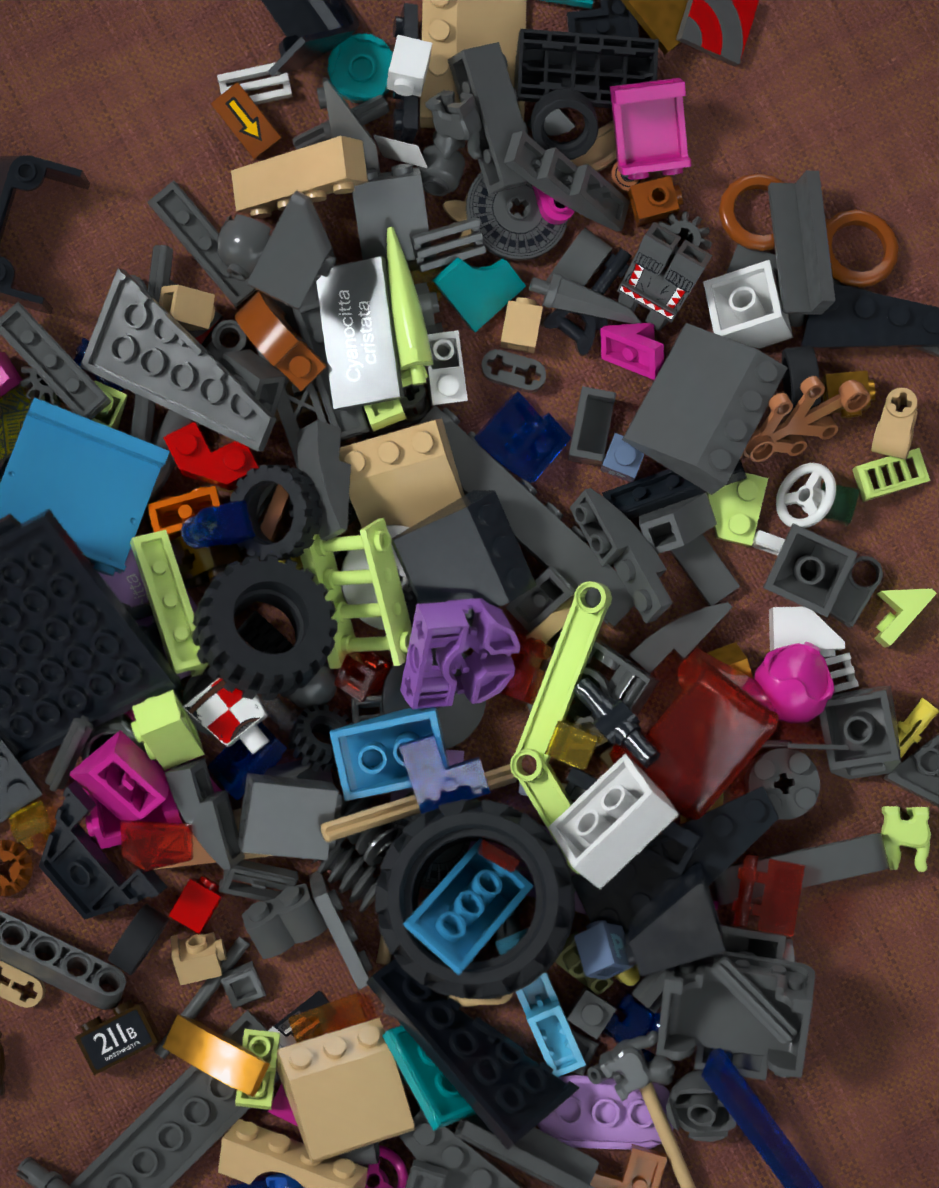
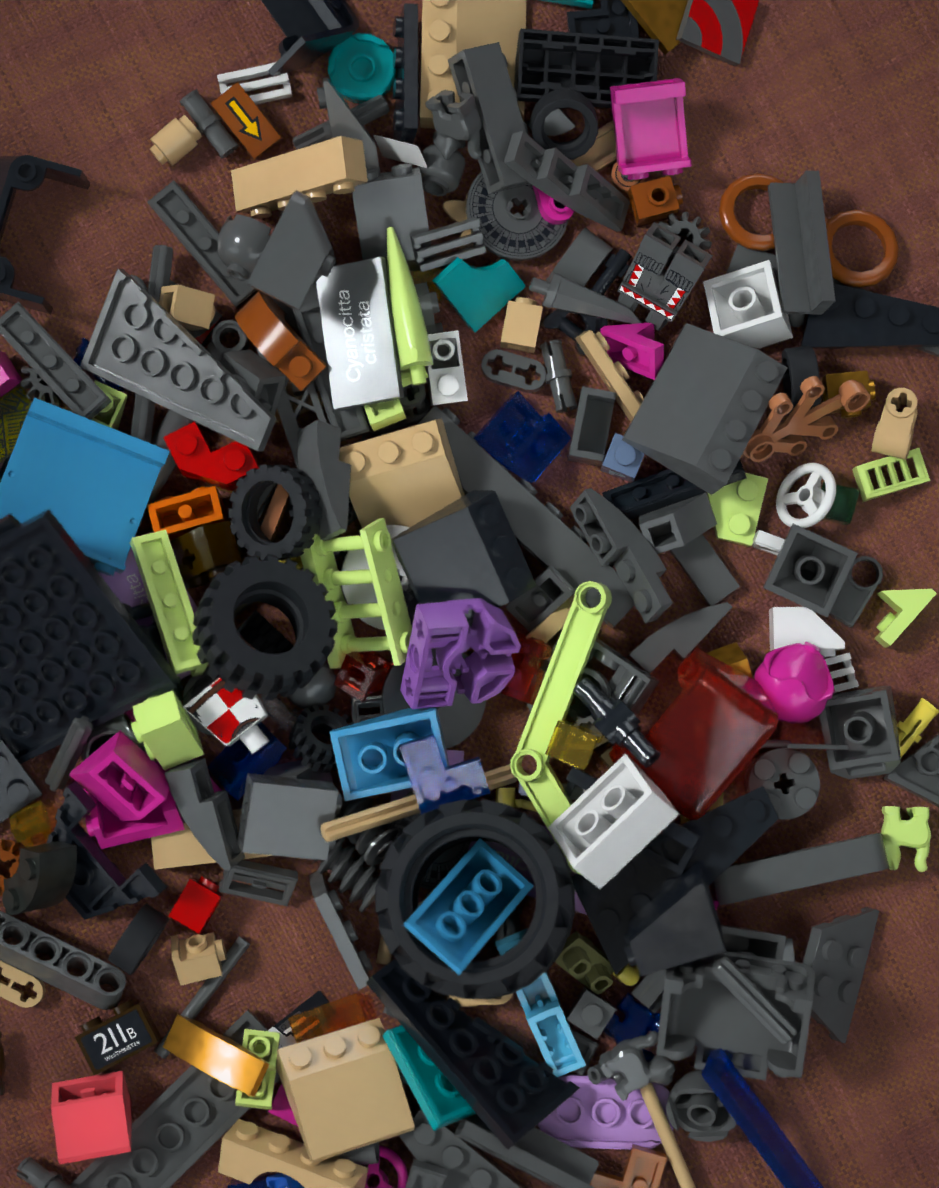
(41, 877): none -> pearl dark grey brick
(91, 1117): none -> coral slope
(156, 843): clear red slope -> none
(175, 140): none -> tan brick
(209, 123): none -> dark grey pin
(218, 526): clear blue piece -> none
(242, 984): dark grey tile -> none
(283, 921): dark grey brick -> none
(409, 66): white brick -> none
(497, 856): clear red tile -> none
(507, 796): none -> light yellow hand
(558, 376): none -> dark grey pin
(602, 950): sand blue brick -> none
(611, 373): none -> tan tile
(780, 895): clear red plate -> none
(839, 957): none -> dark grey wing

